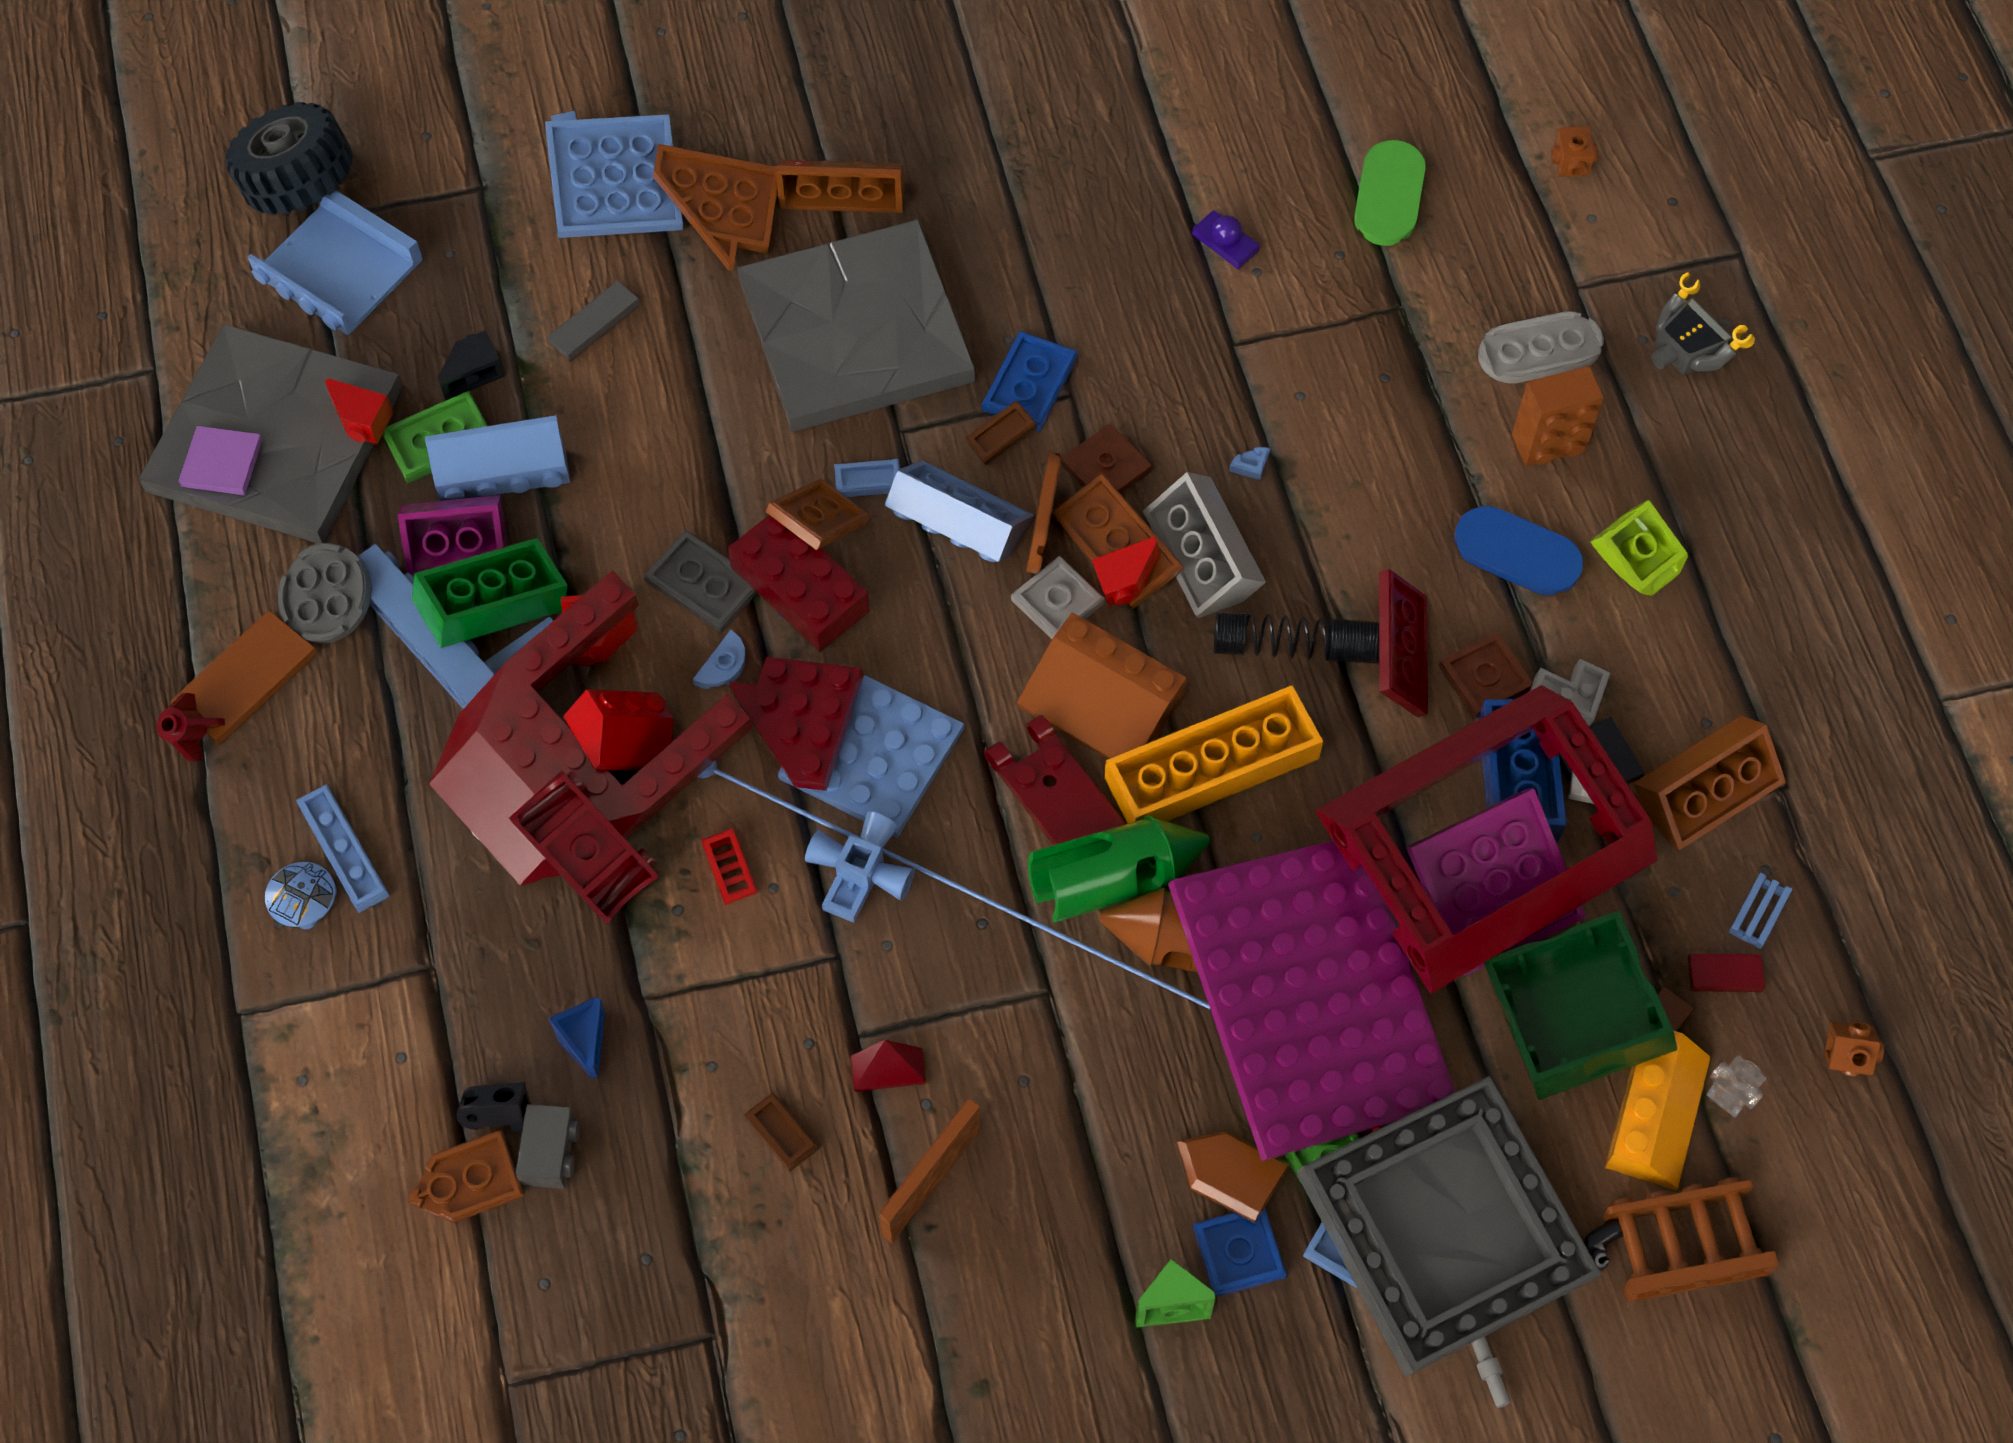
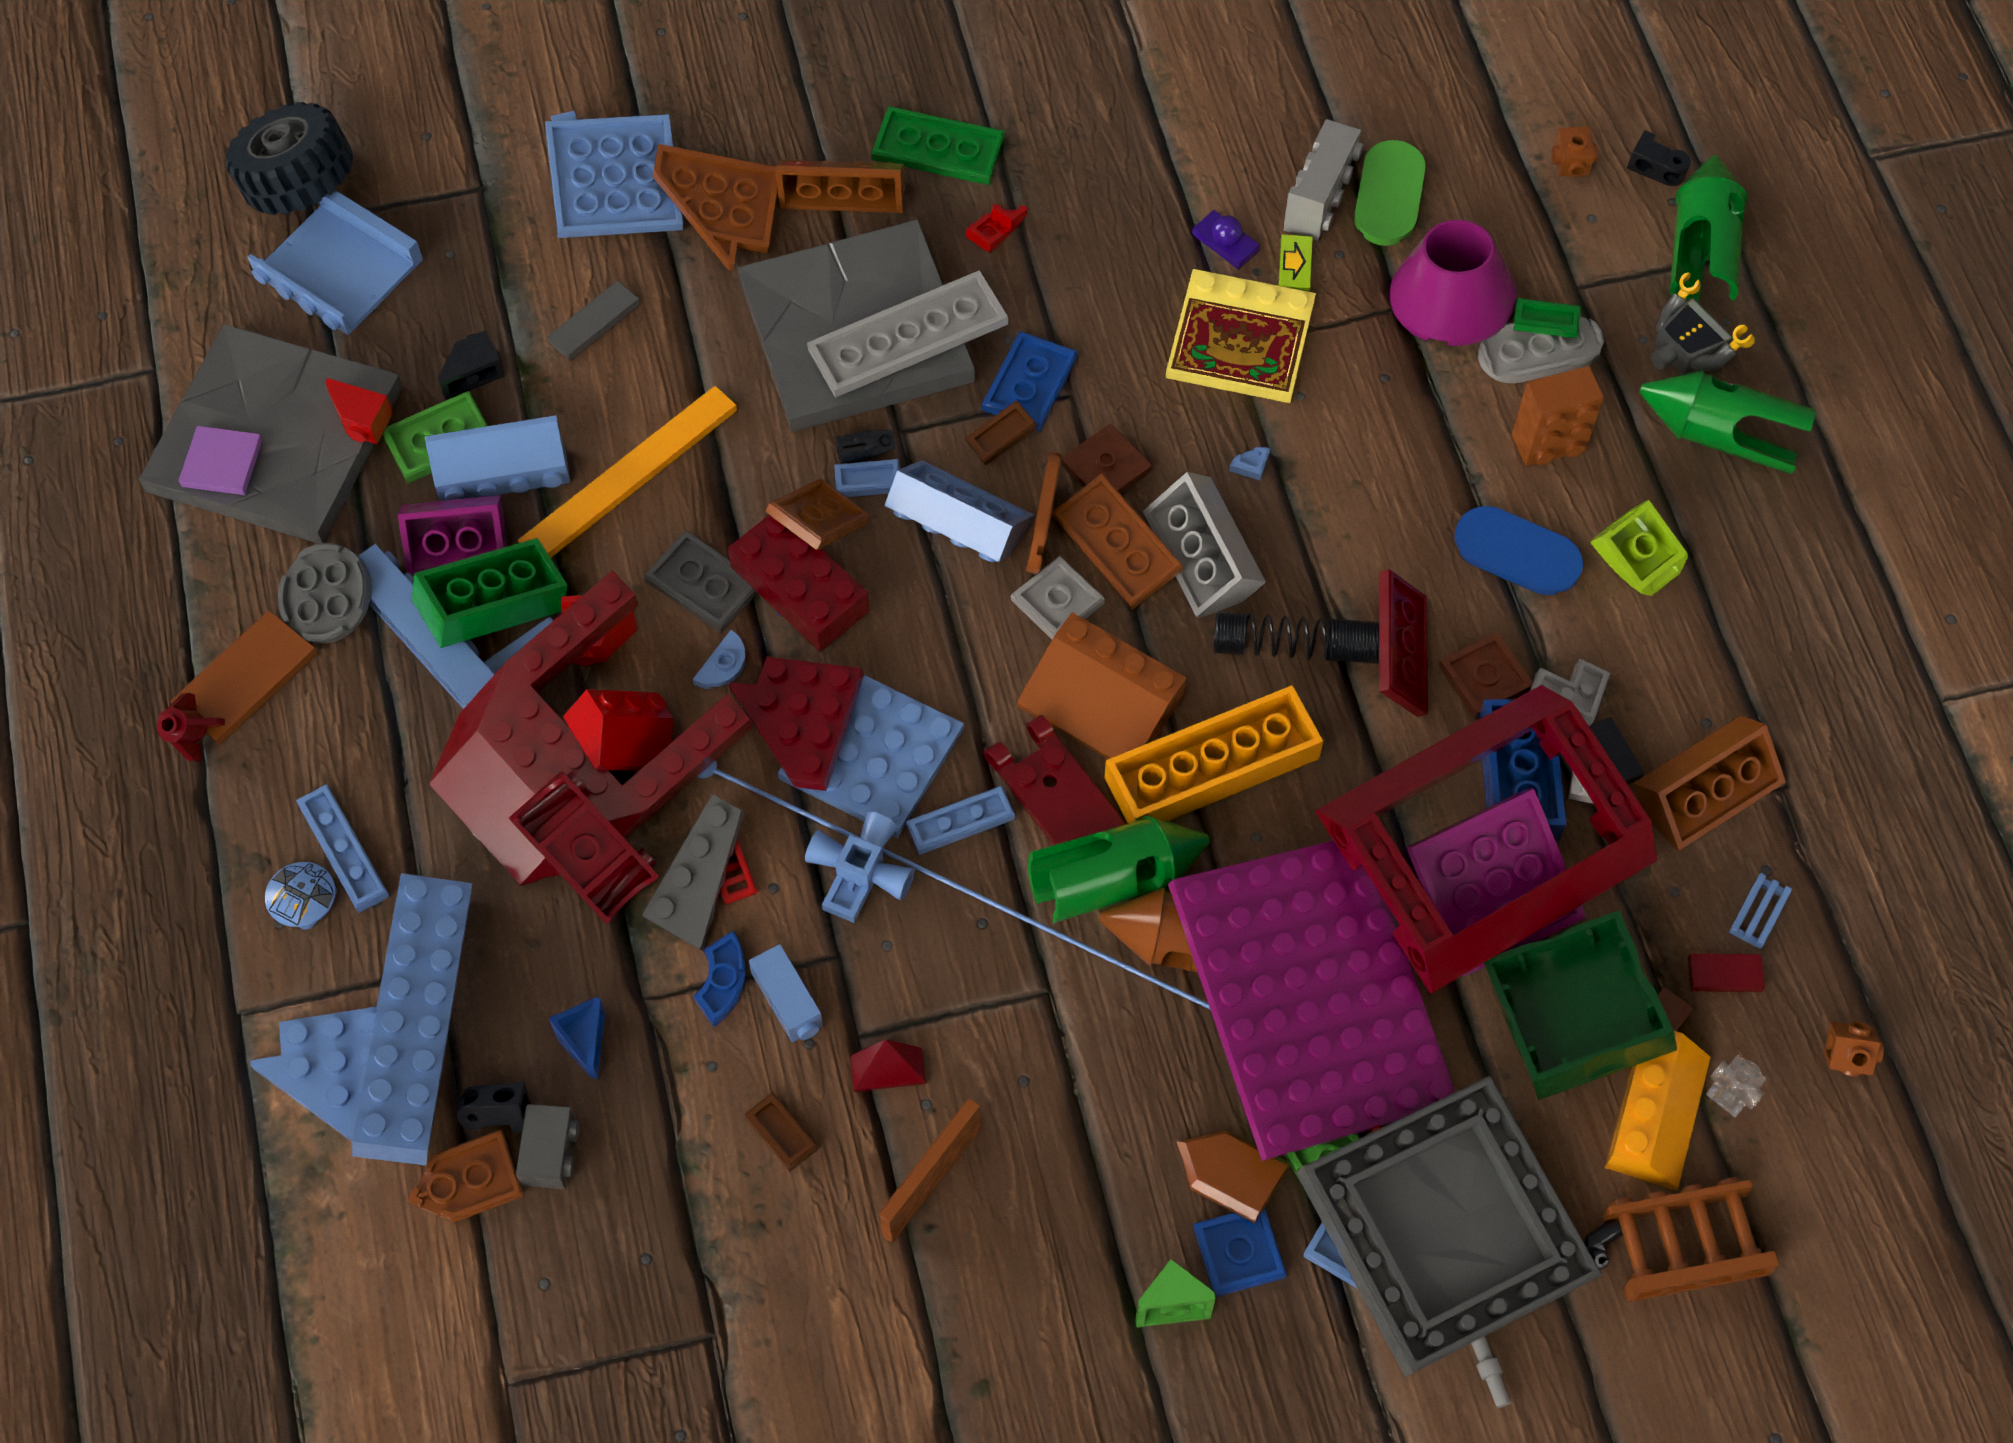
(323, 1064): none -> medium blue wing
(412, 1020): none -> medium blue brick
(632, 471): none -> light orange tile
(692, 883): none -> dark grey wing
(724, 979): none -> blue tile
(786, 994): none -> medium blue brick
(873, 442): none -> black hinge
(907, 333): none -> light grey plate
(938, 145): none -> green tile
(960, 820): none -> medium blue tile
(995, 226): none -> red slope
(1126, 570): red slope -> none
(1241, 336): none -> plate
(1295, 262): none -> lime tile
(1321, 180): none -> light grey wedge
(1454, 286): none -> magenta cone
(1546, 318): none -> green tile
(1659, 161): none -> black leg
(1707, 412): none -> green piece
(1709, 227): none -> green piece

